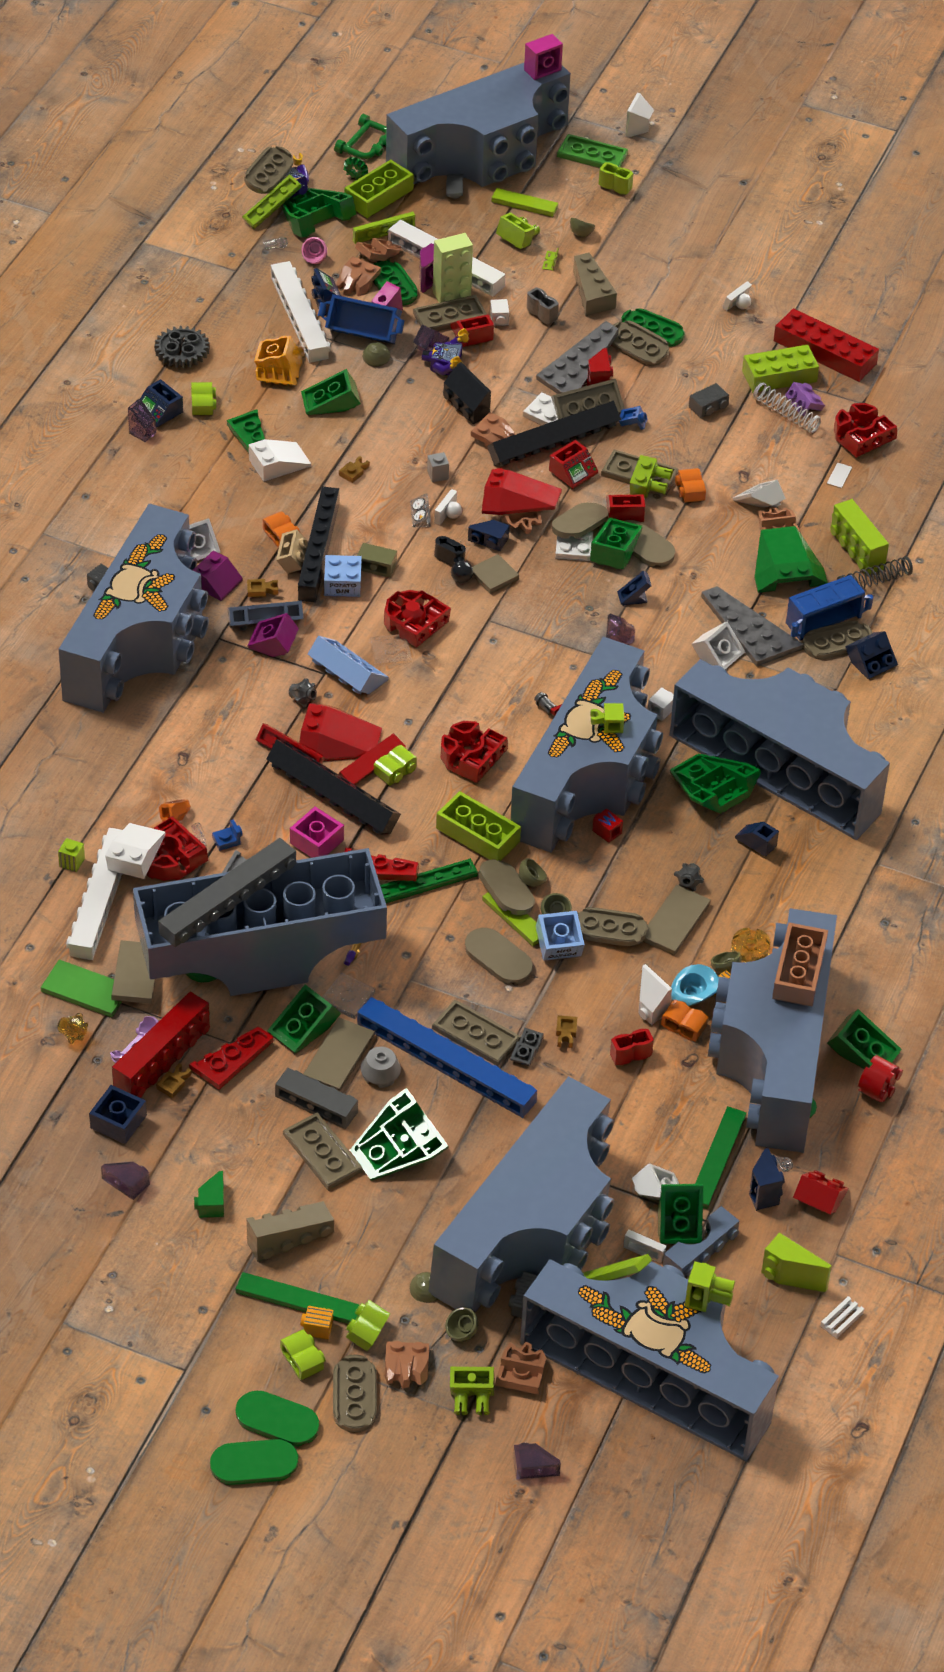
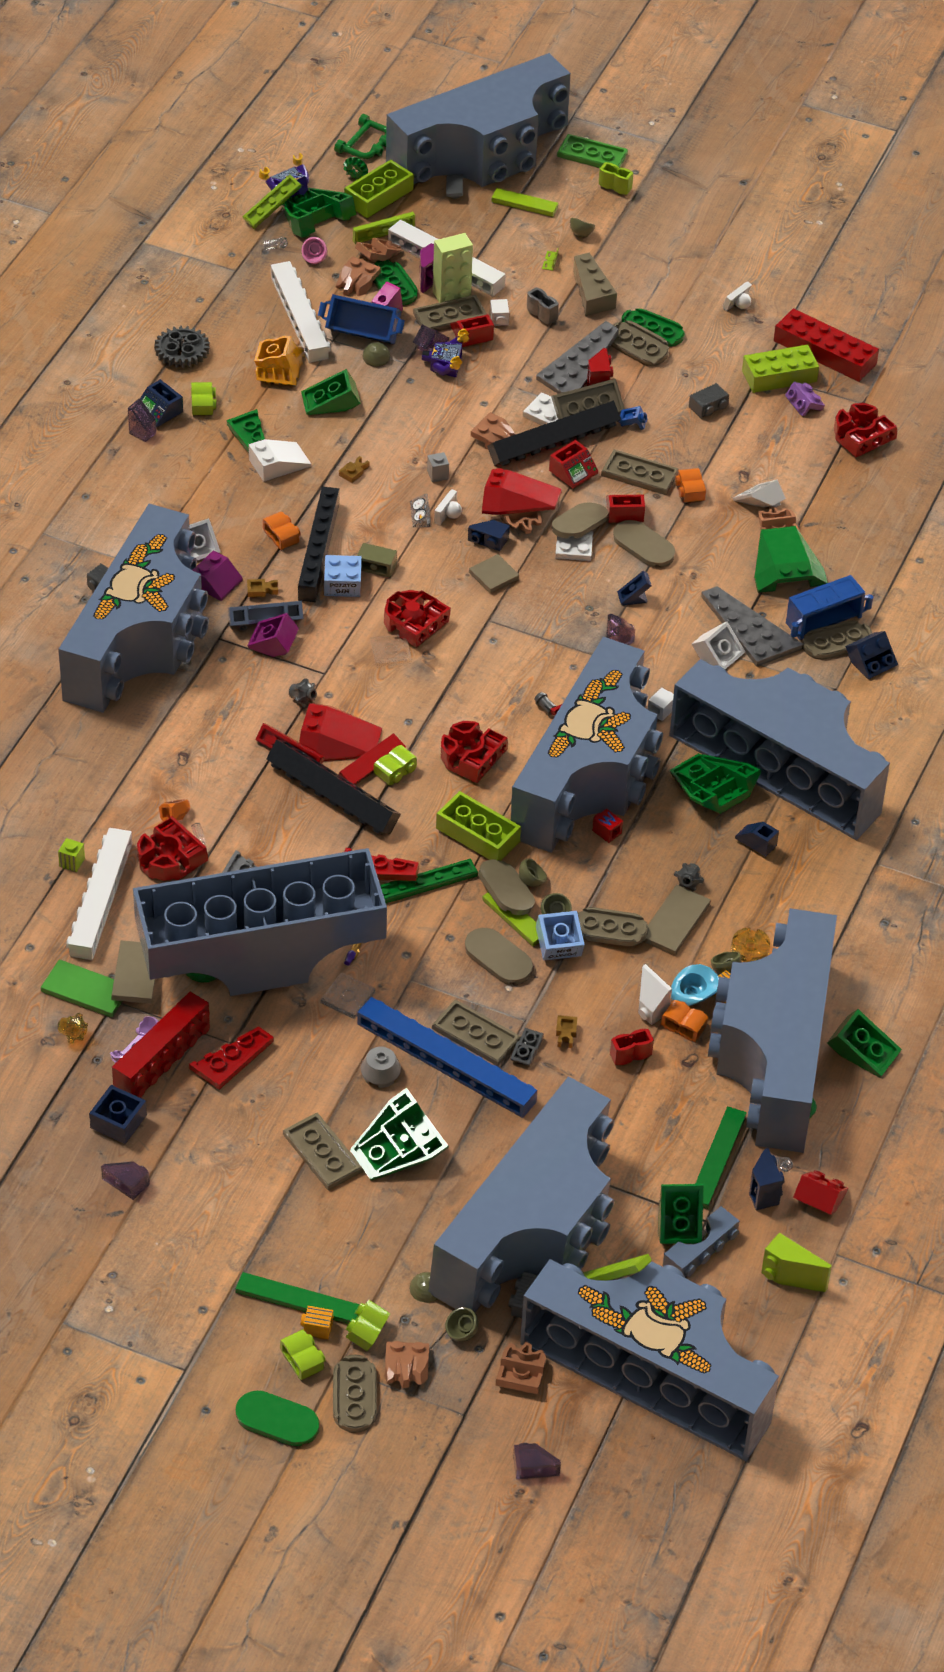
(134, 850): white slope -> none
(173, 1082): pearl gold plate -> none
(211, 1197): green slope -> none
(227, 892): dark grey brick -> none
(228, 837): blue bracket -> none
(254, 1462): green tile -> none
(268, 169): dark tan tile -> none
(288, 1230): dark tan wedge -> none
(292, 551): tan brick -> none
(303, 1019): green slope -> none
(316, 833): dark pink brick -> none
(316, 1097): dark grey brick -> none
(323, 288): dark blue slope -> none
(339, 1053): dark tan tile -> none
(346, 665): light blue slope -> none
(454, 555): black beam -> none
(467, 393): black slope -> none
(472, 1382): lime brick -> none
(516, 230): lime brick -> none
(543, 56): dark pink brick -> none
(611, 717): lime brick -> none
(615, 543): green slope -> none
(638, 116): white slope -> none
(643, 1245): white tile -> none
(644, 475): lime brick -> none
(649, 1181): white slope -> none
(707, 1287): lime brick -> none
(800, 964): nougat brick -> none
(811, 421): white piece -> none
(839, 475): white sticker -> none
(852, 1306): white tile -> none
(858, 536): lime brick -> none
(879, 1079): red brick -> none
(903, 568): dark grey piece -> none

